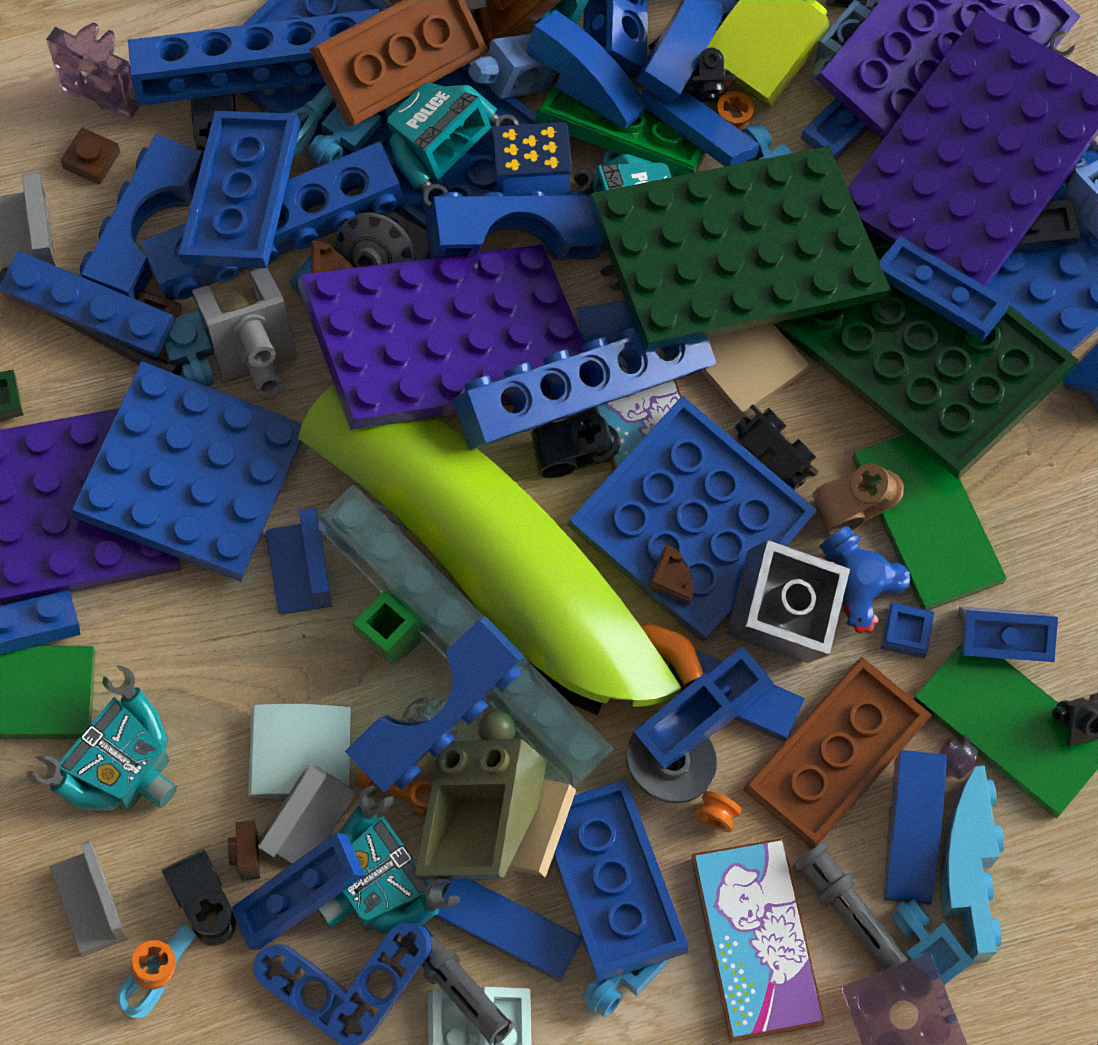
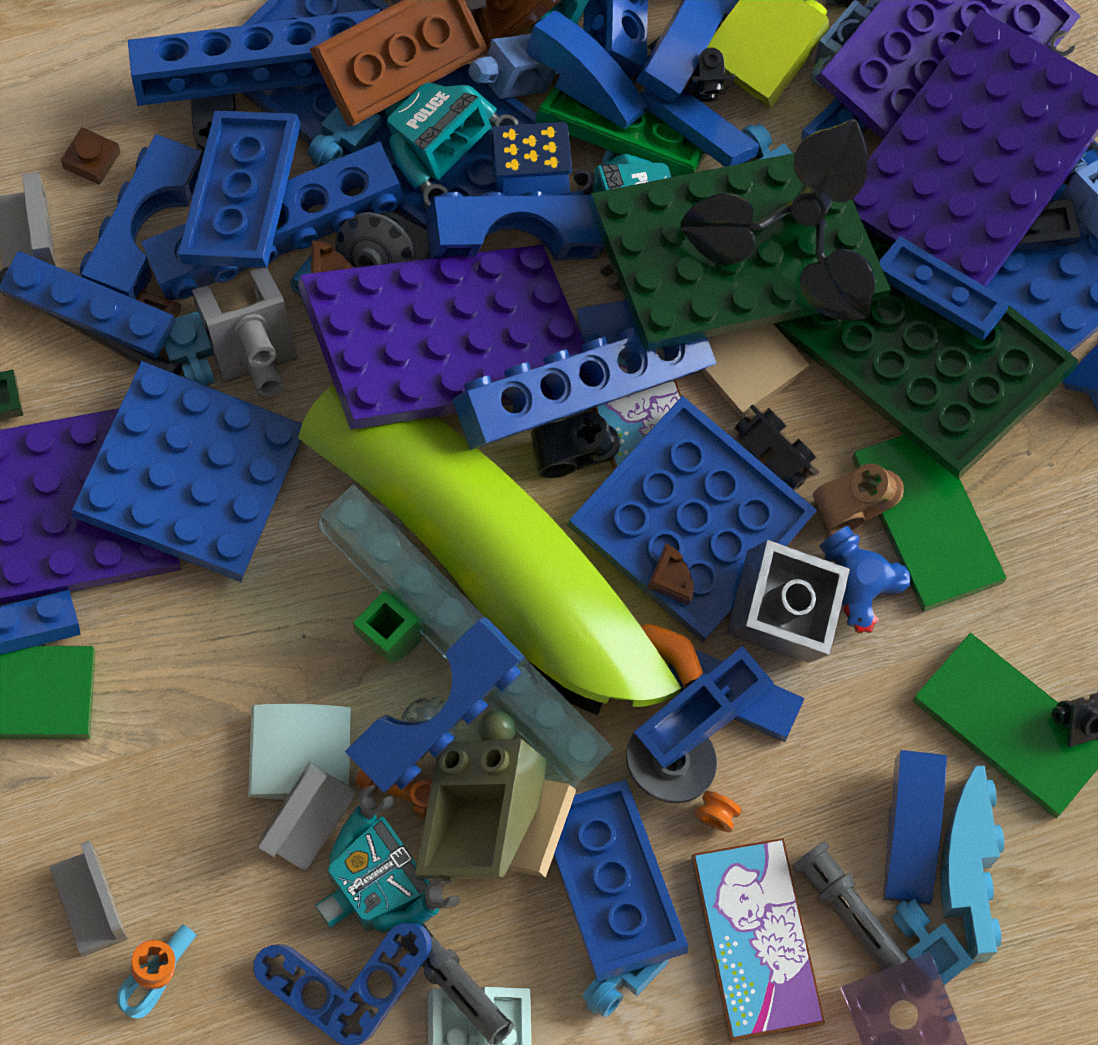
(108, 75): clear purple piece -> none
(115, 756): teal torso -> none
(199, 893): black piece -> none
(244, 850): reddish brown plate -> none
(298, 891): blue plate -> none
(299, 565): blue panel -> none
(314, 110): medium azure piece -> none
(510, 928): blue tile -> none
(744, 107): orange bush -> none
(832, 169): none -> black plant
(837, 753): dark orange tile -> none
(907, 630): blue tile -> none
(959, 756): clear purple plate -> none
(1008, 634): blue panel -> none

